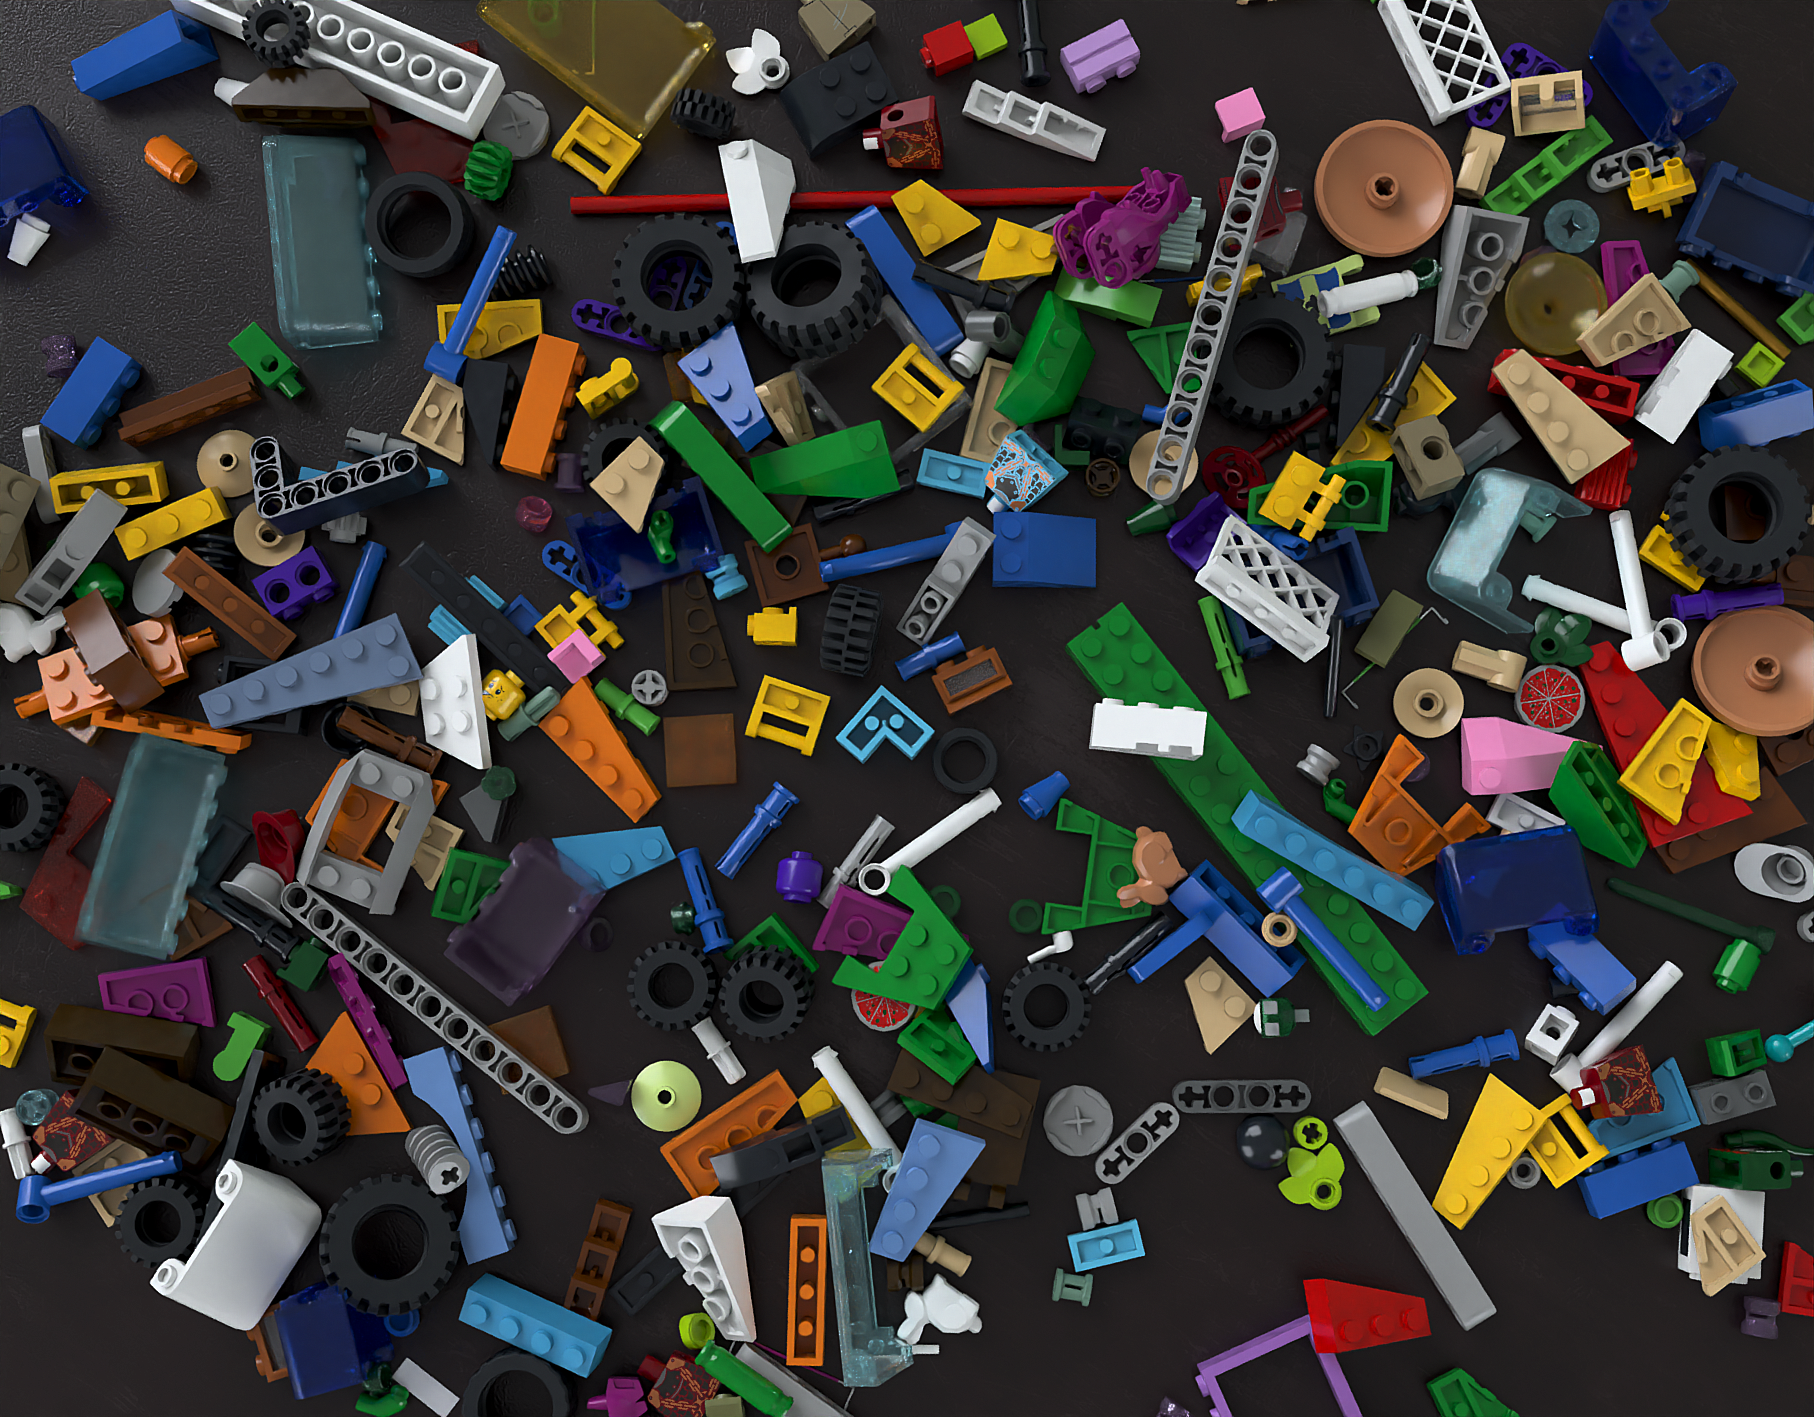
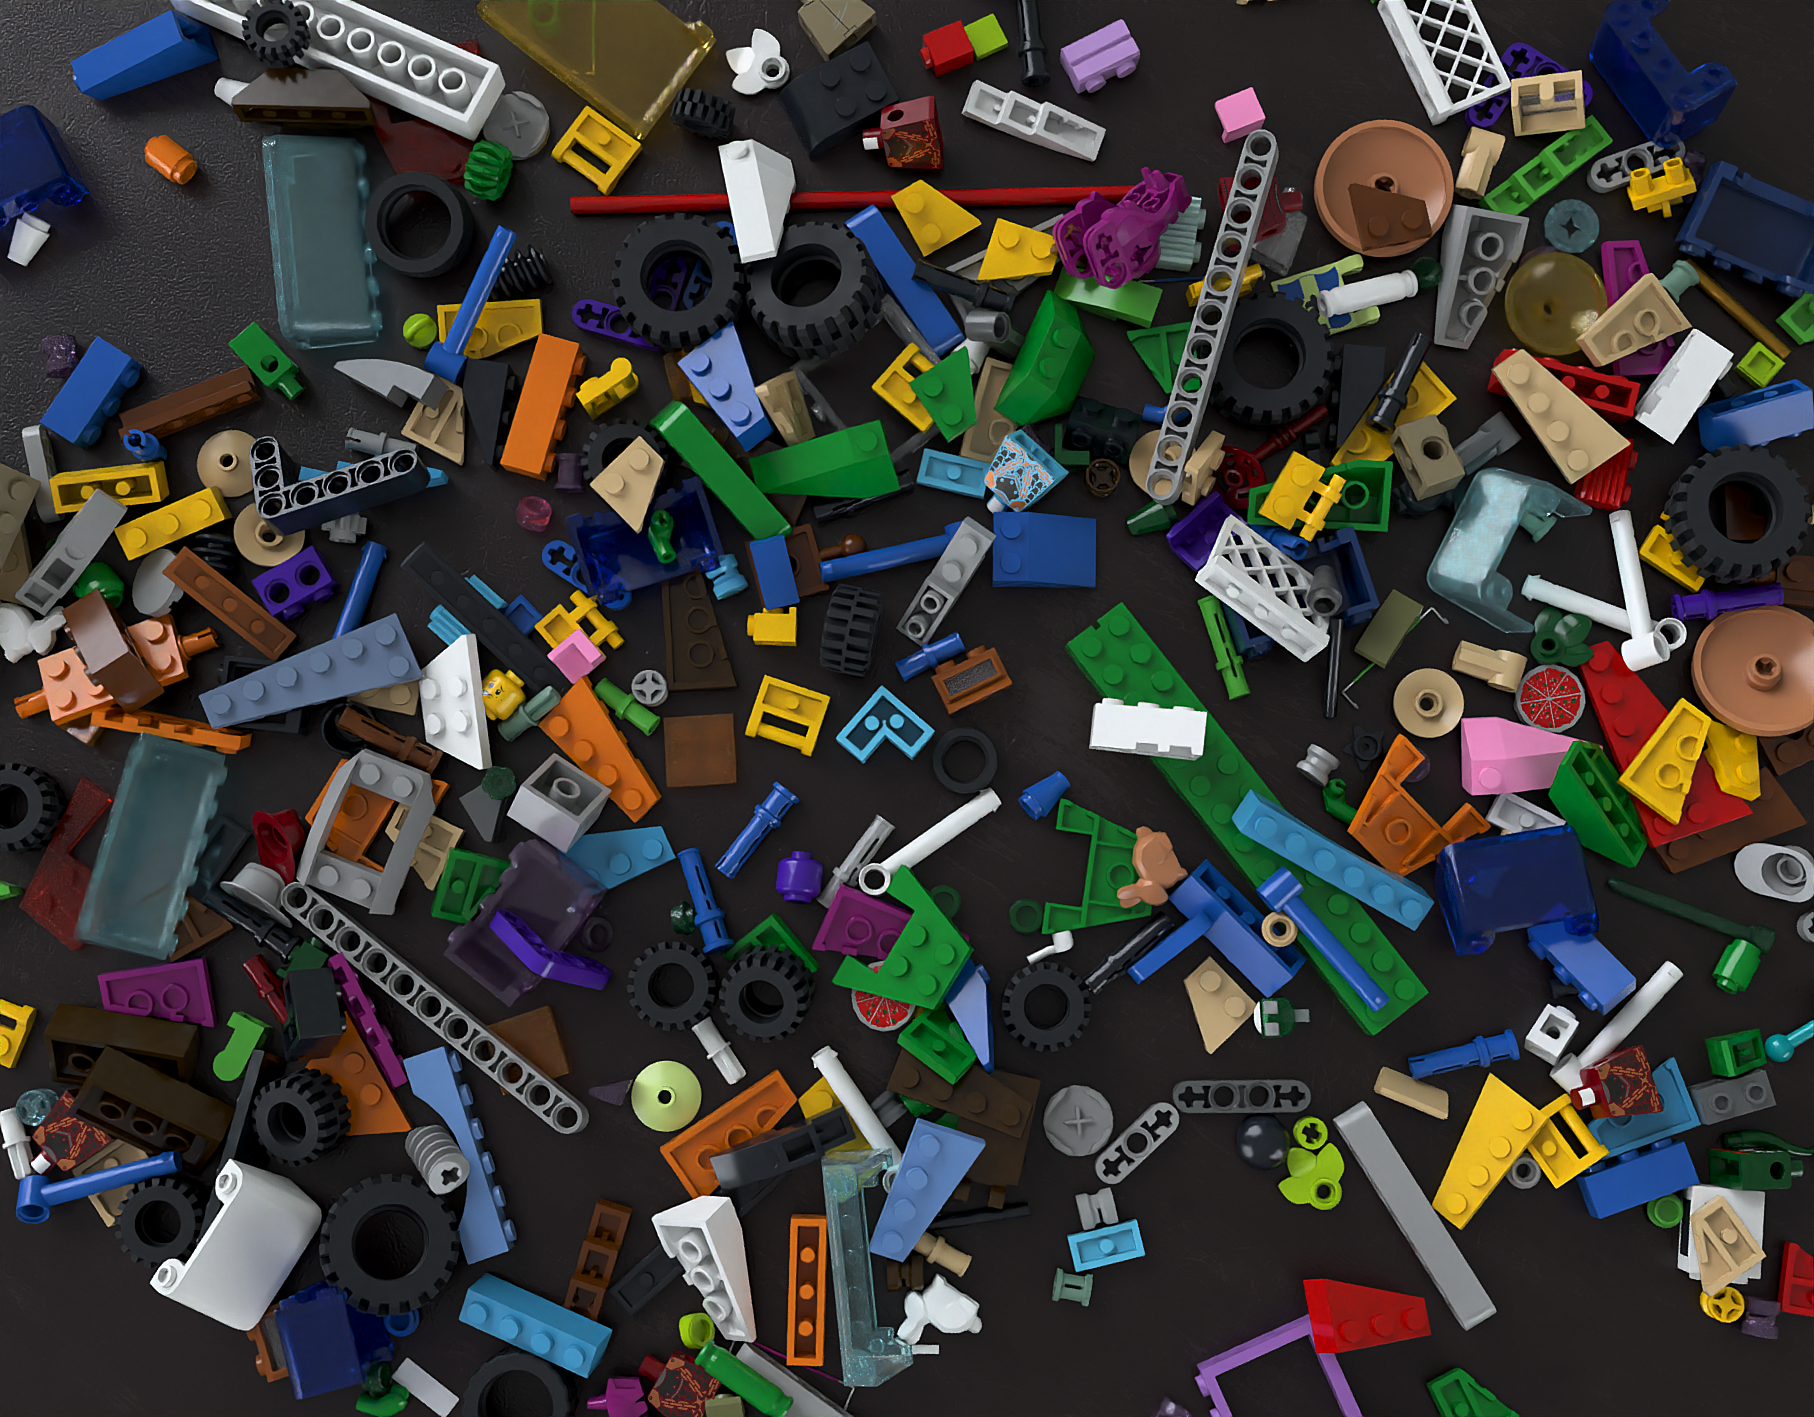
(144, 446): none -> blue pin
(312, 1013): none -> black brick
(394, 381): none -> slope
(421, 331): none -> lime tile
(543, 959): none -> dark purple beam
(559, 802): none -> light grey brick
(774, 572): none -> blue tile
(948, 394): none -> green wing
(1201, 467): none -> tan wing
(1324, 594): none -> flat silver cone
(1387, 217): none -> reddish brown wing
(1730, 1305): none -> yellow wheel

